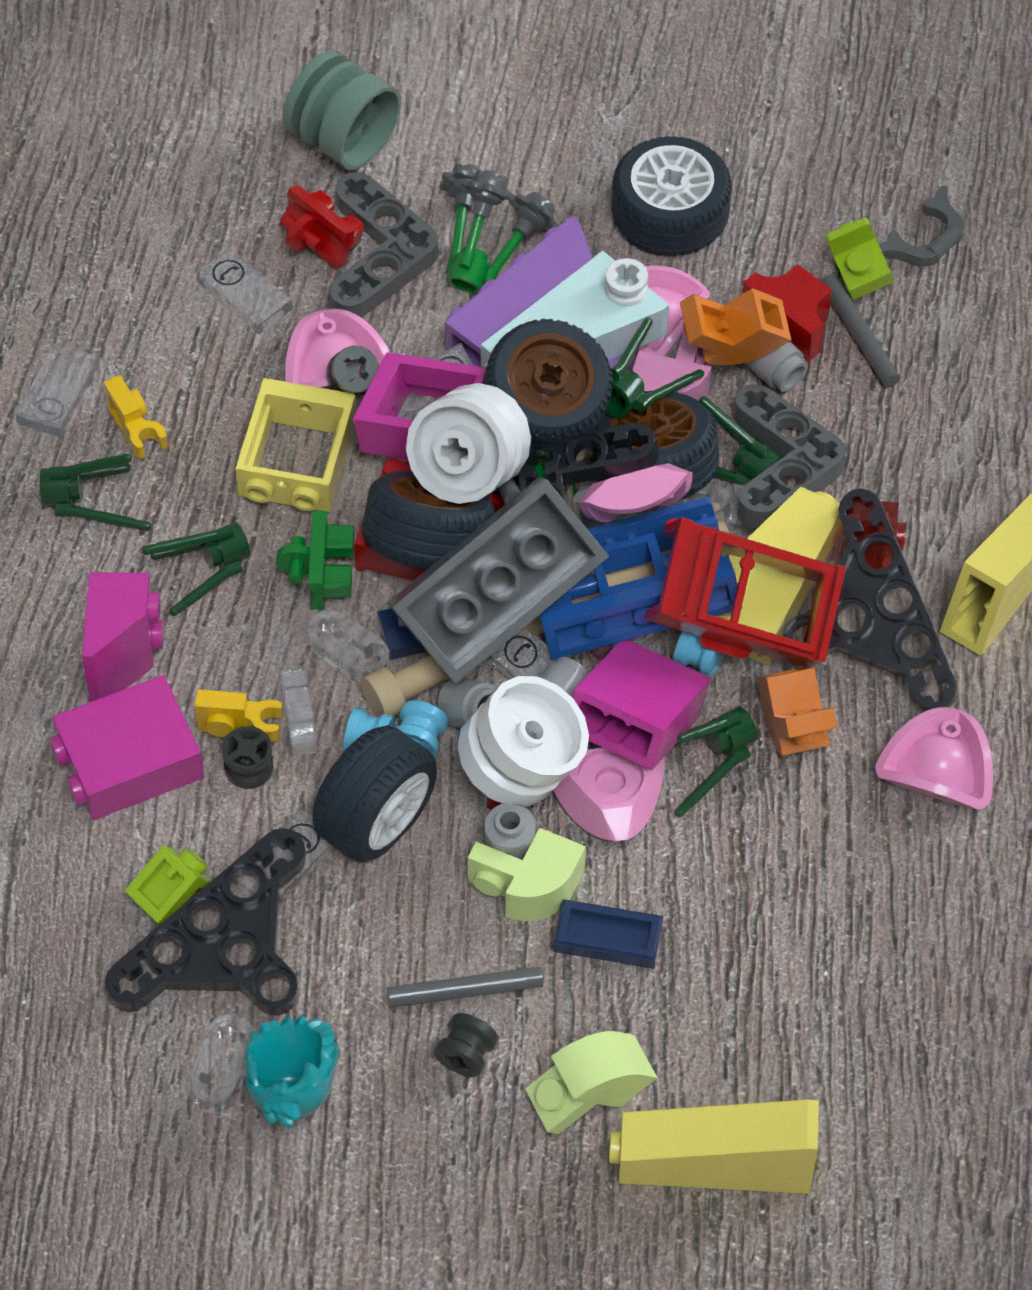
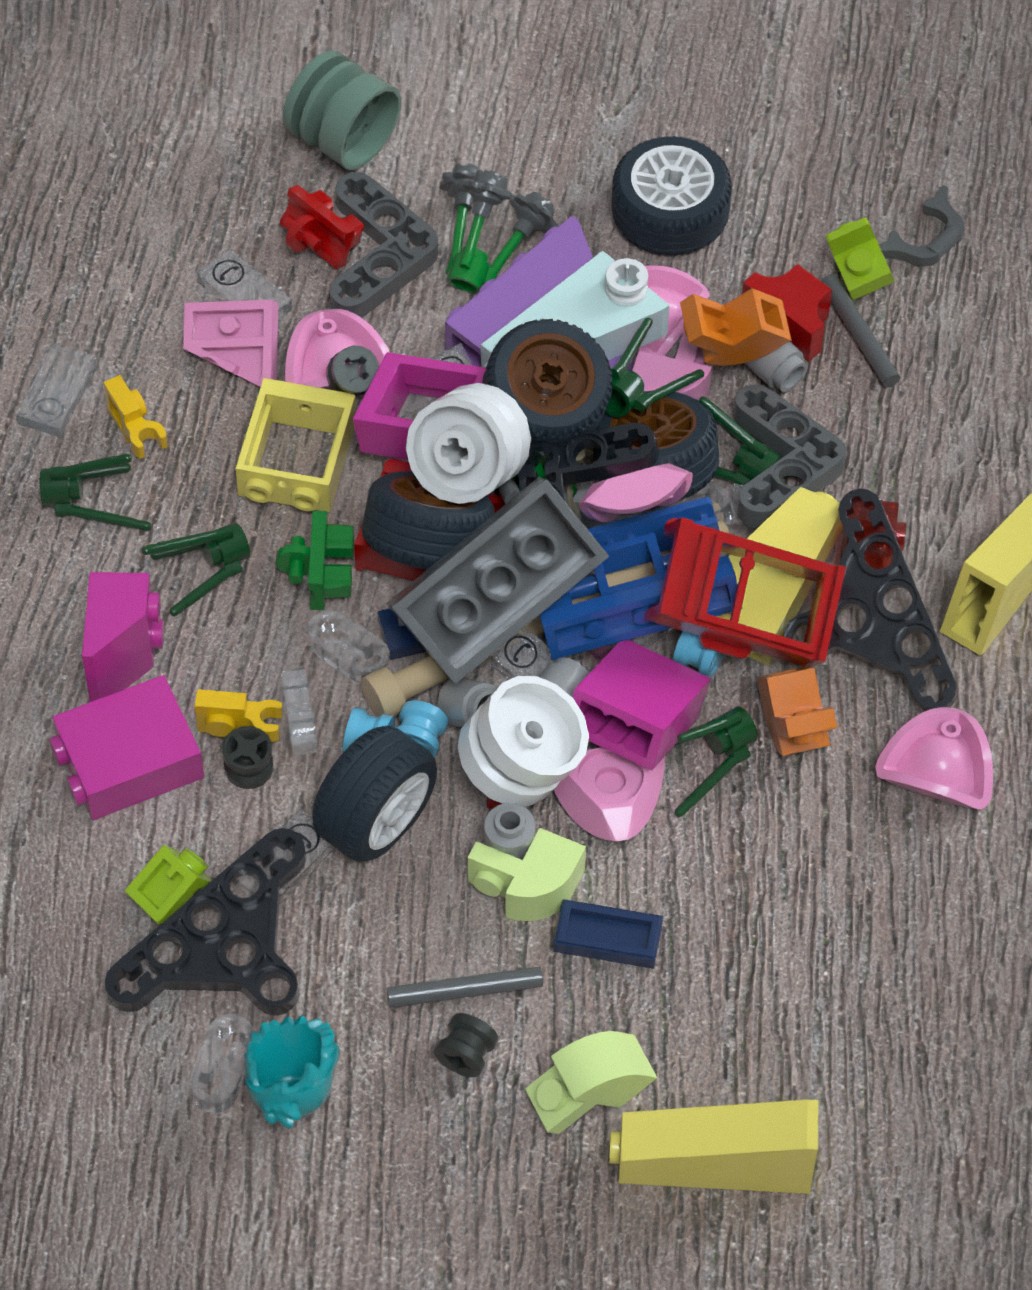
(235, 336): none -> bright pink wing

